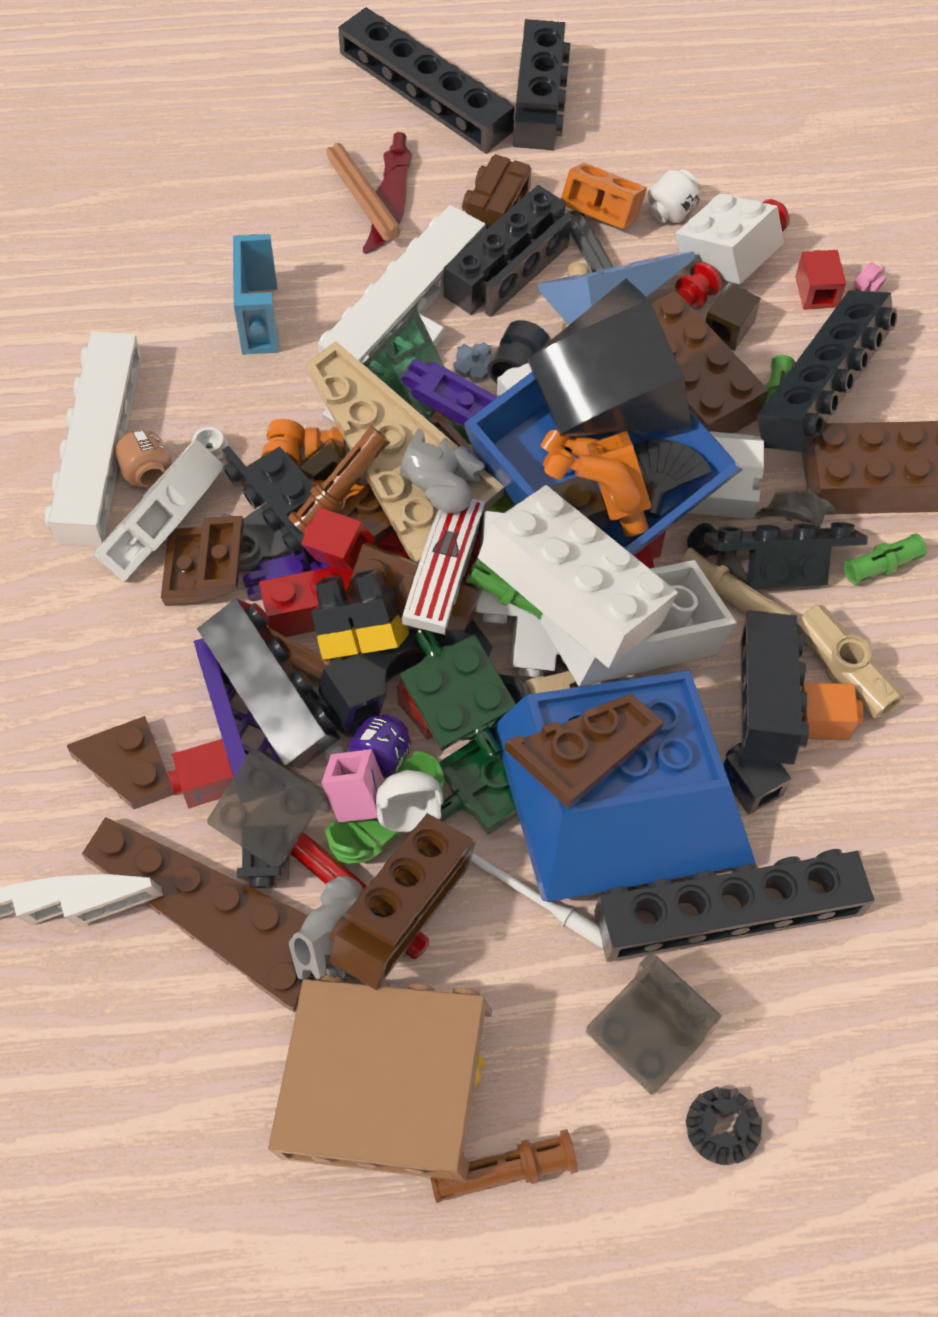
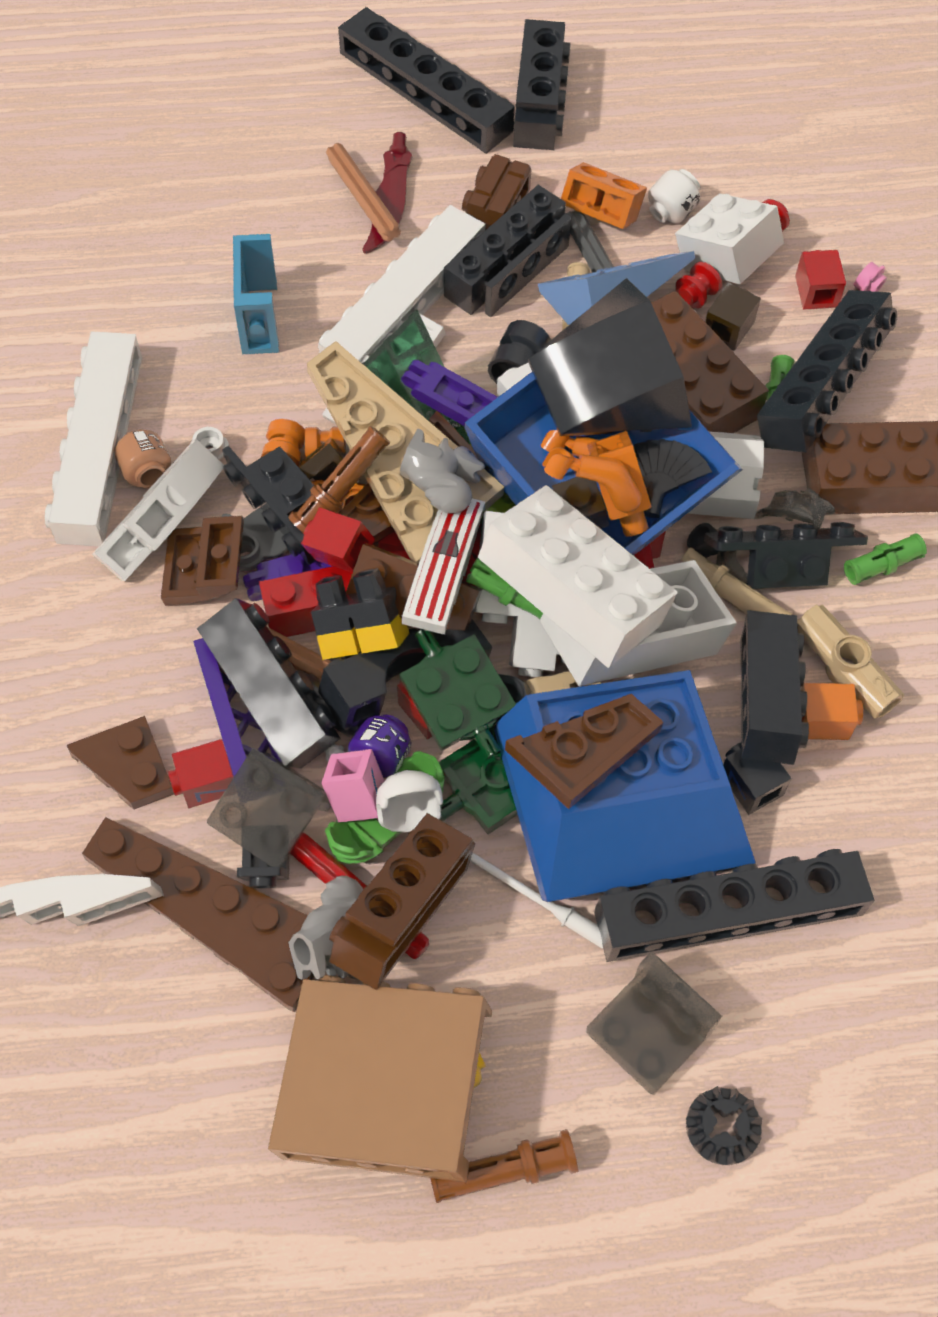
(473, 361): sand blue plant -> none

